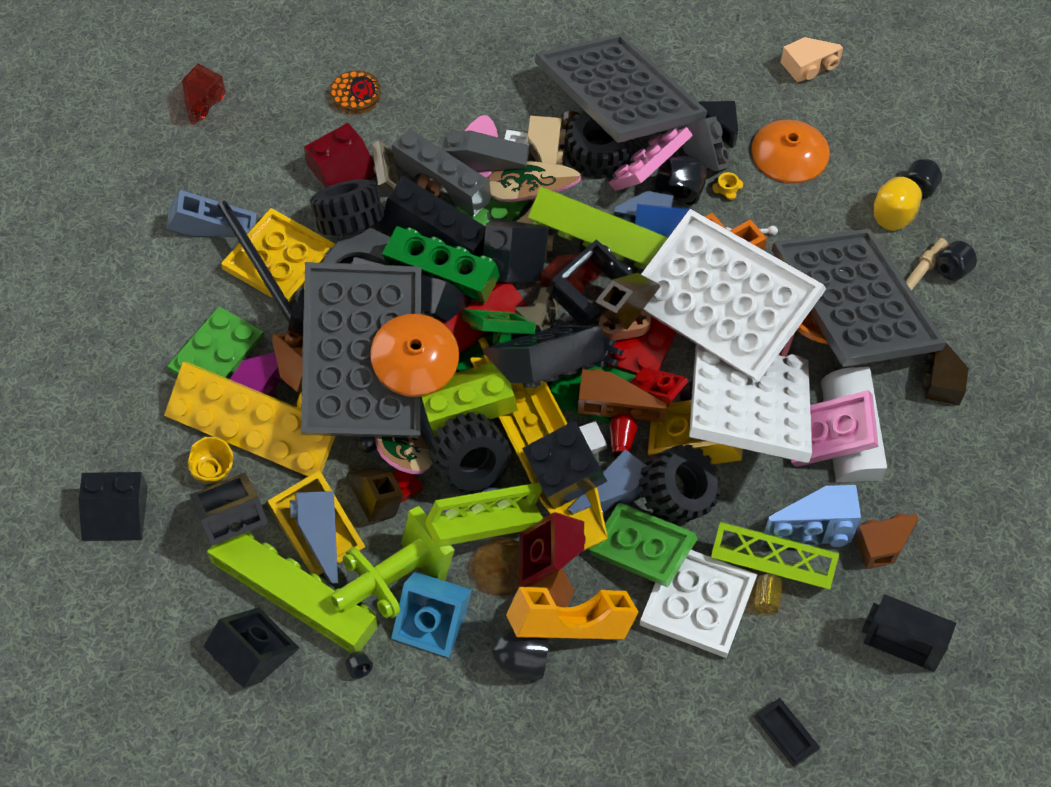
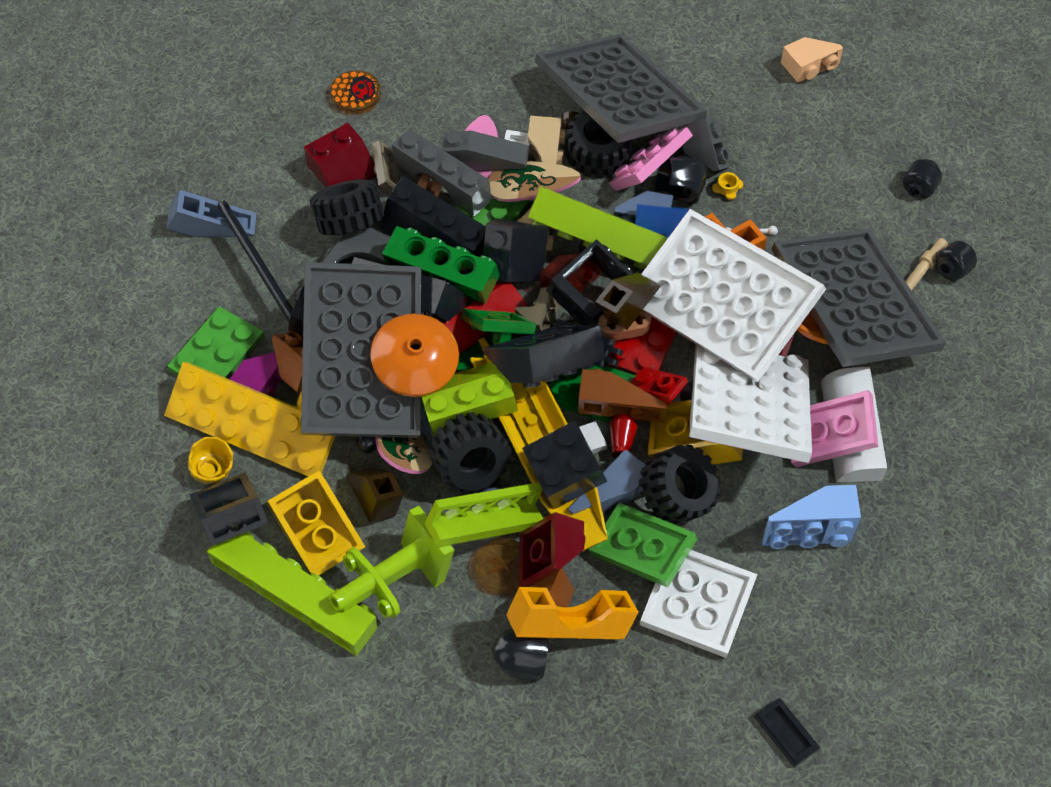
(112, 506): black slope -> none
(201, 91): clear red slope -> none
(249, 646): black slope -> none
(284, 249): yellow plate -> none
(316, 523): sand blue slope -> none
(358, 665): black hinge -> none
(408, 483): red plate -> none
(431, 613): dark azure slope -> none
(727, 117): black slope -> none
(768, 594): clear yellow piece -> none
(774, 565): lime fence -> none
(790, 151): orange dish -> none
(884, 540): dark orange slope -> none
(897, 203): yellow piece -> none
(908, 632): black window -> none
(946, 377): dark brown slope -> none

